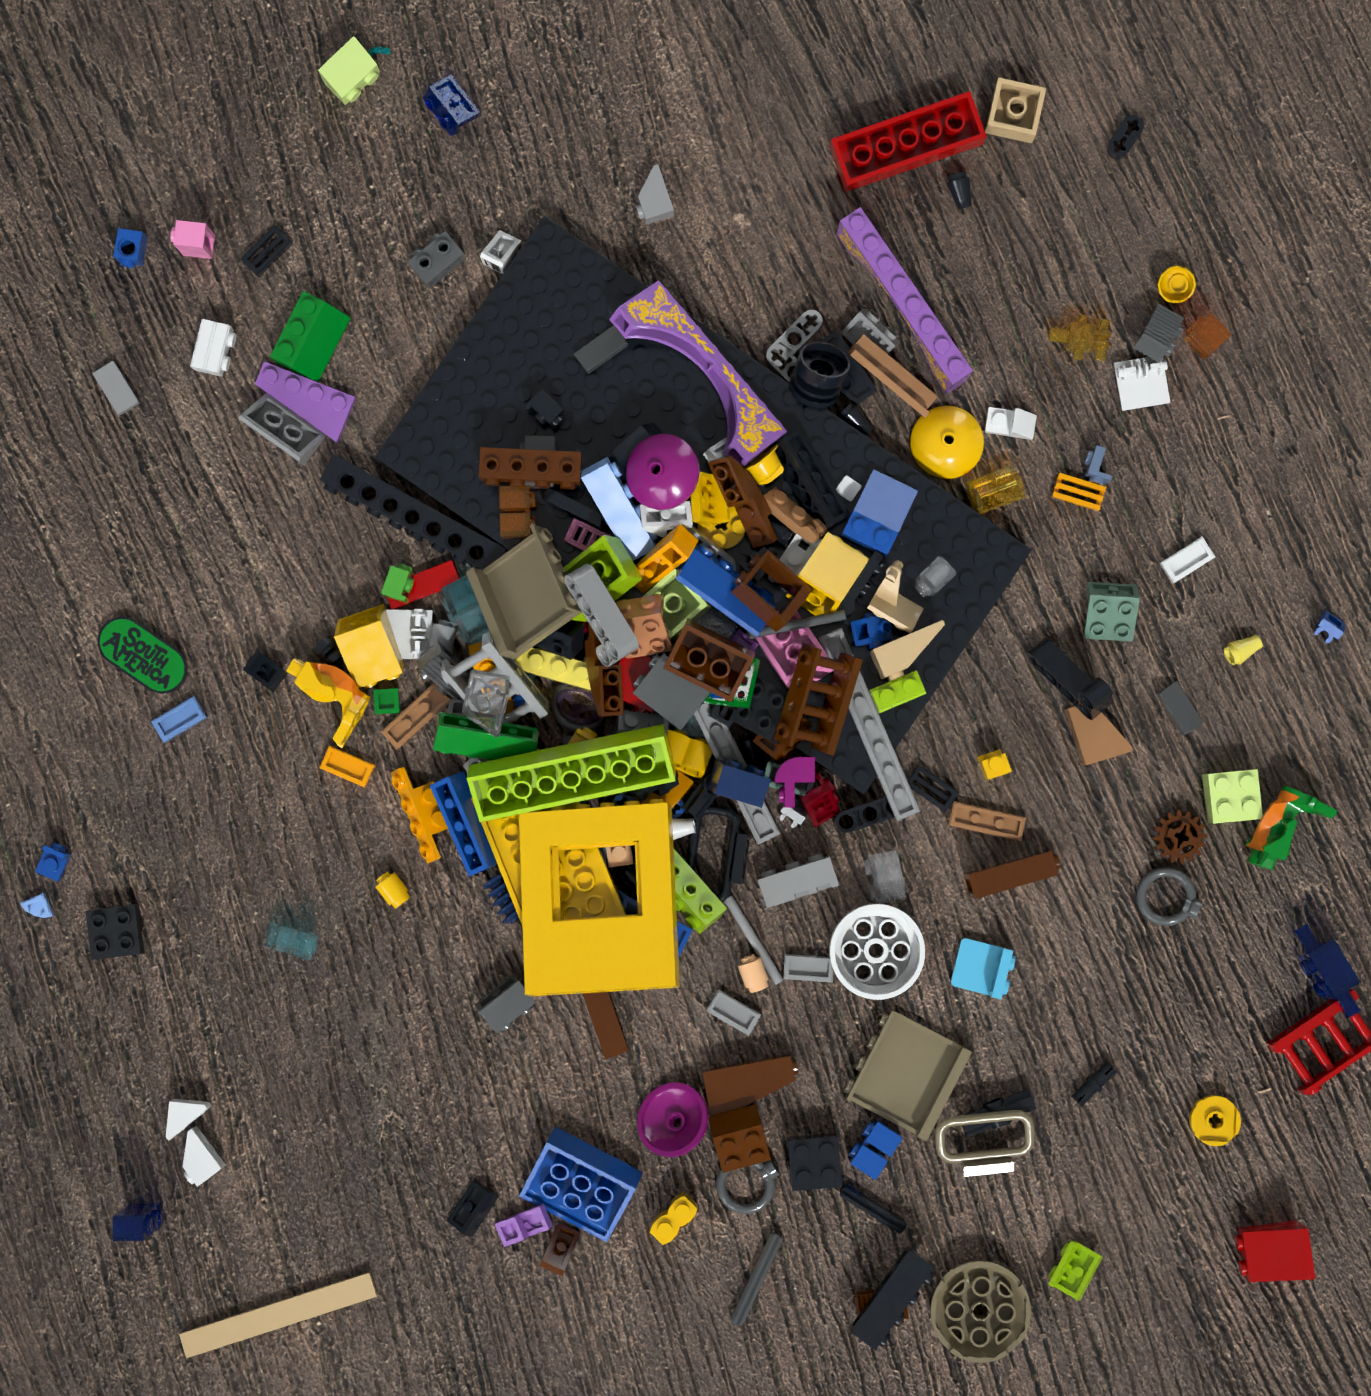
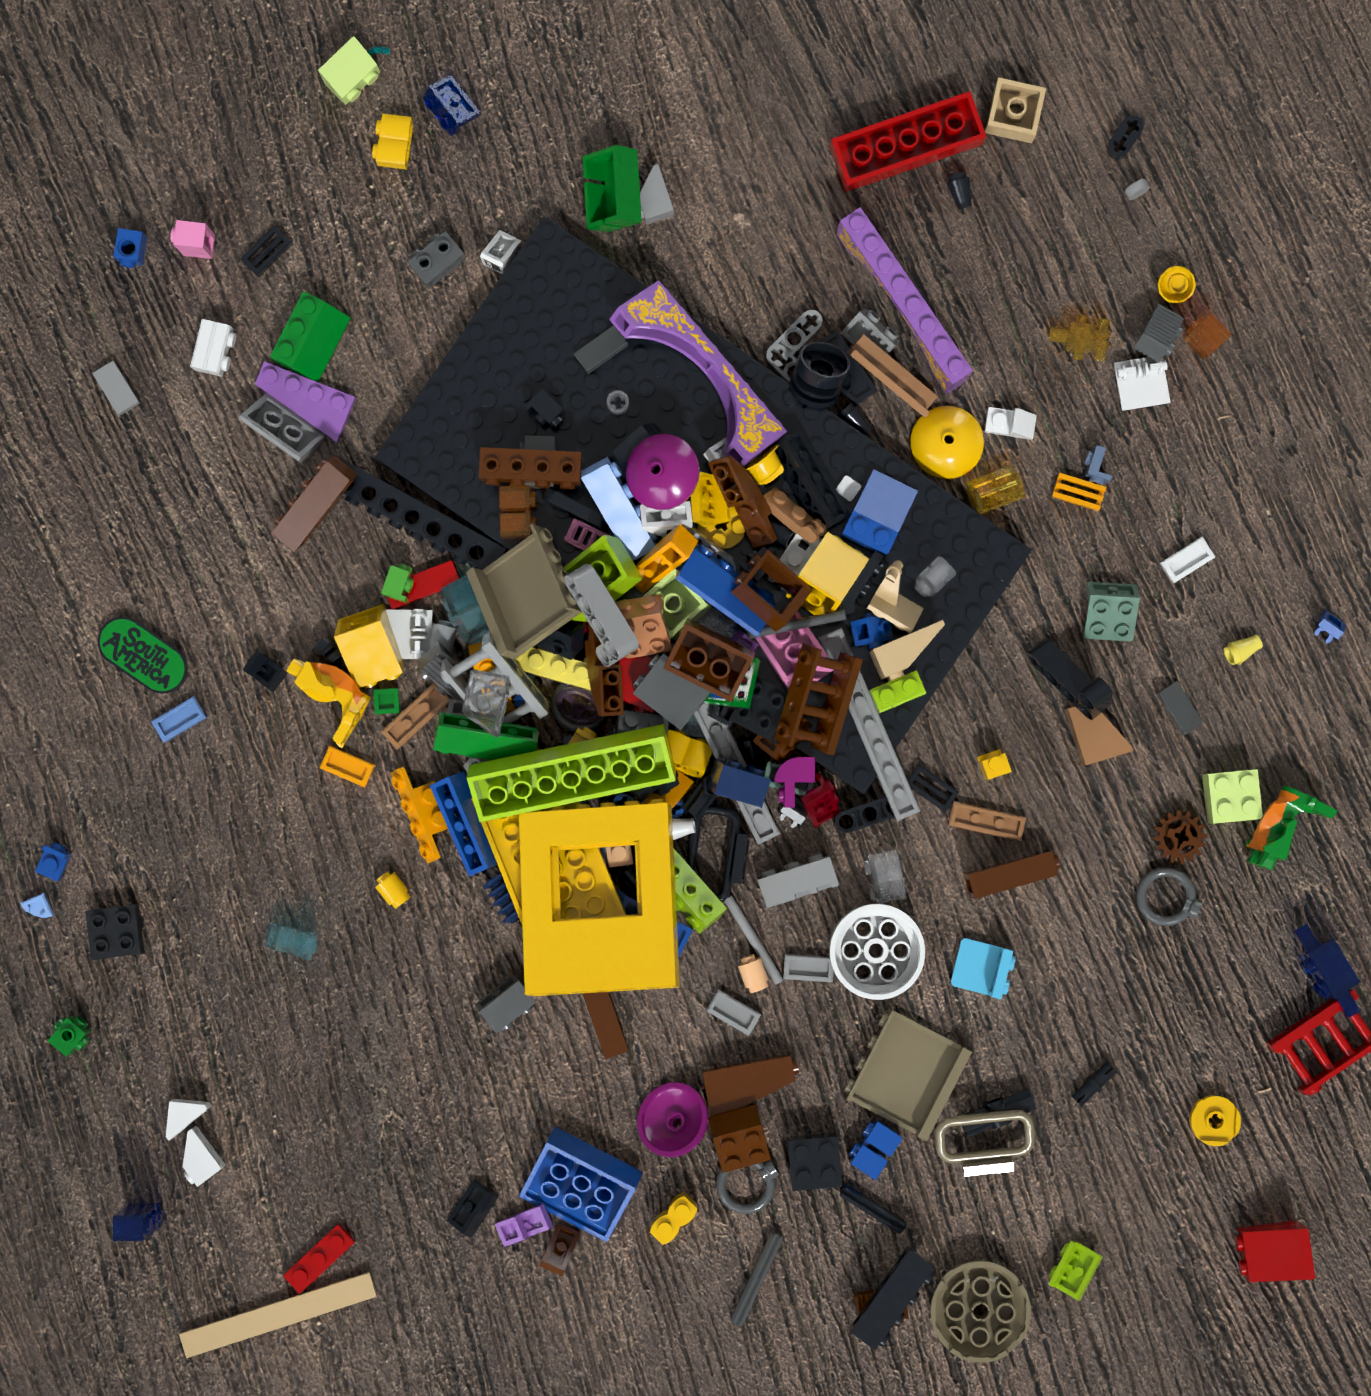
(62, 1036): none -> green brick
(314, 503): none -> reddish brown brick
(319, 1258): none -> red plate
(393, 141): none -> yellow brick
(612, 407): none -> clear bush
(617, 201): none -> green piece
(1137, 189): none -> light grey tile

